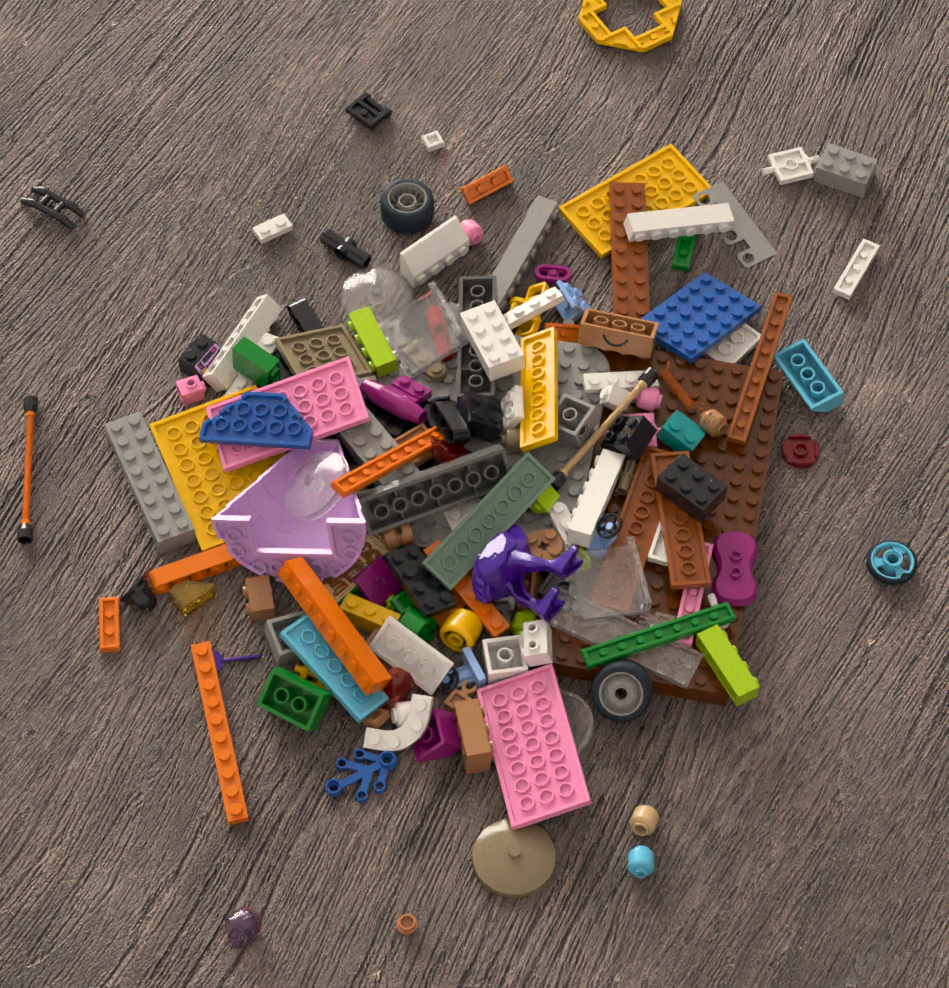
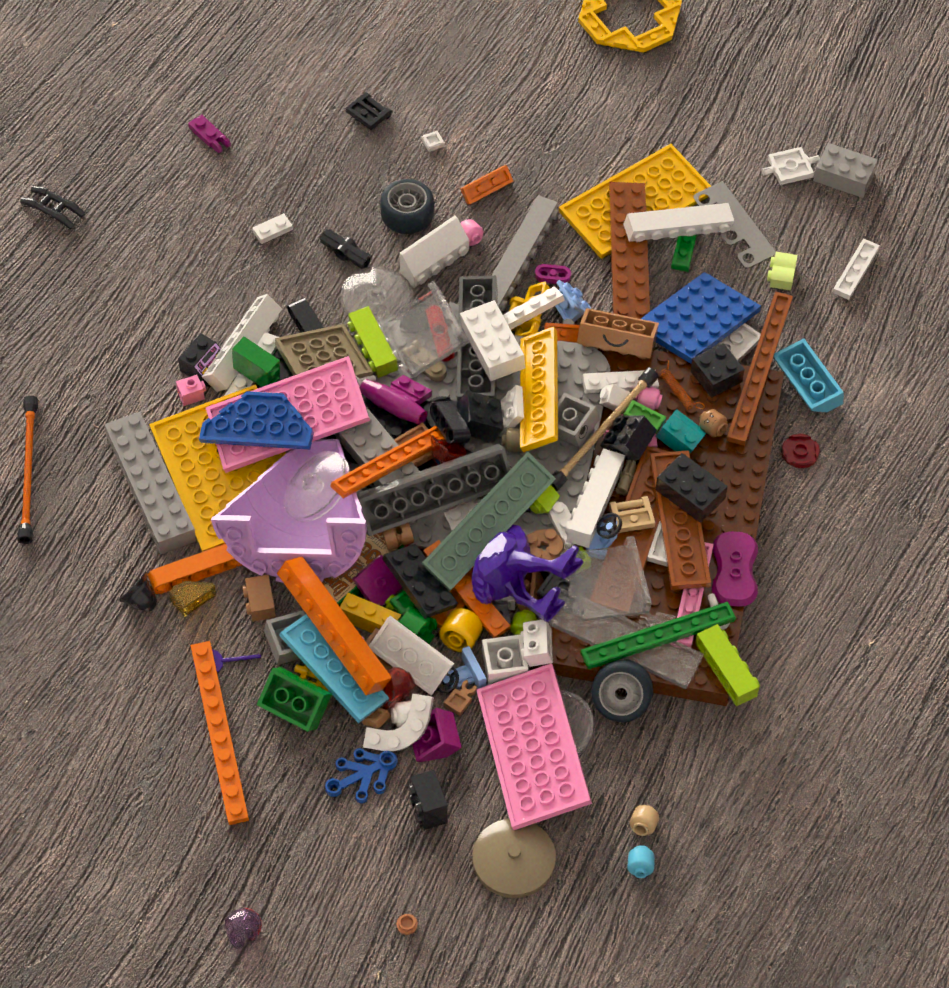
(109, 624): orange tile -> none
(208, 133): none -> magenta hinge
(428, 800): none -> black brick
(473, 736): medium nougat brick -> none
(636, 518): none -> tan plate
(654, 417): none -> bright green plate
(717, 370): none -> black brick
(783, 270): none -> yellowish green brick
(890, 569): medium azure wheel -> none

